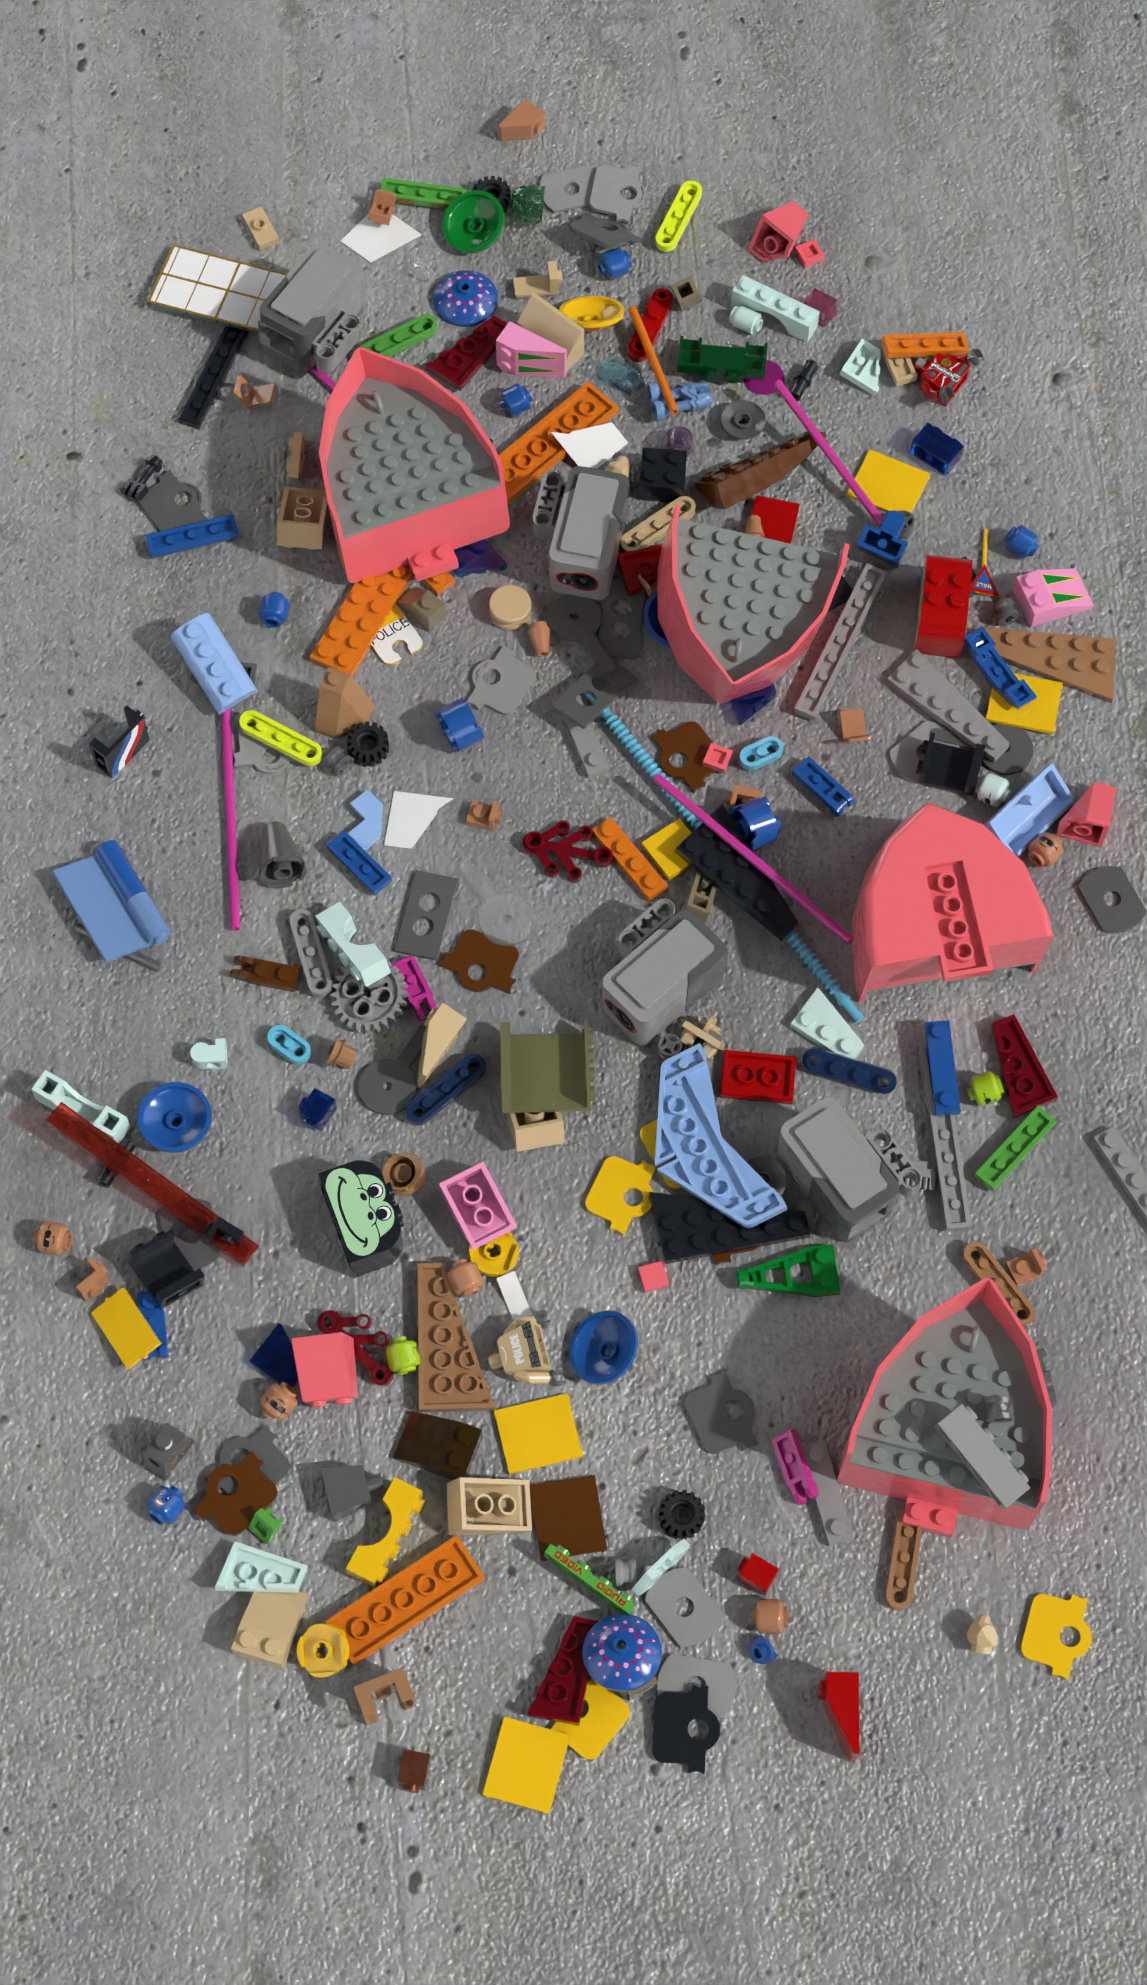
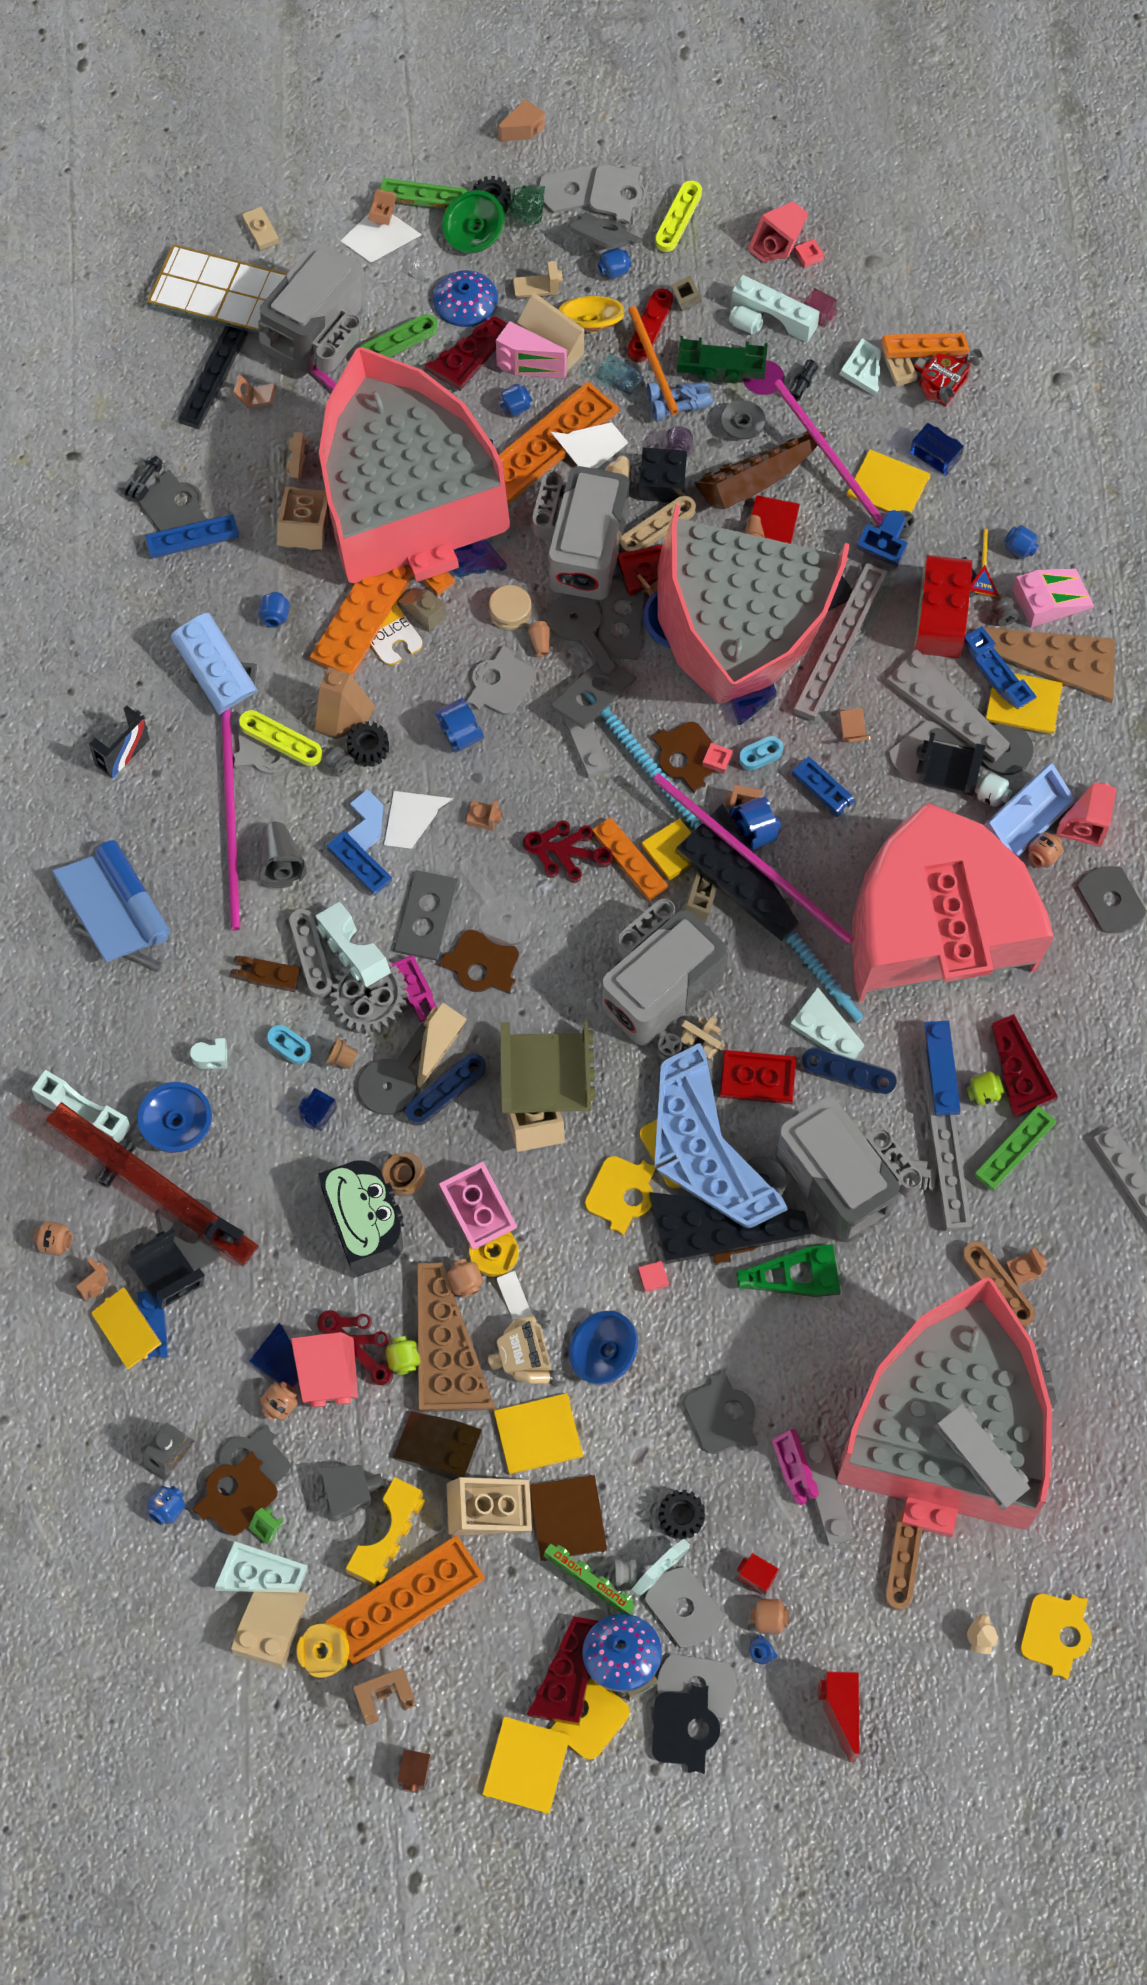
(998, 1409): flat silver wheel -> none

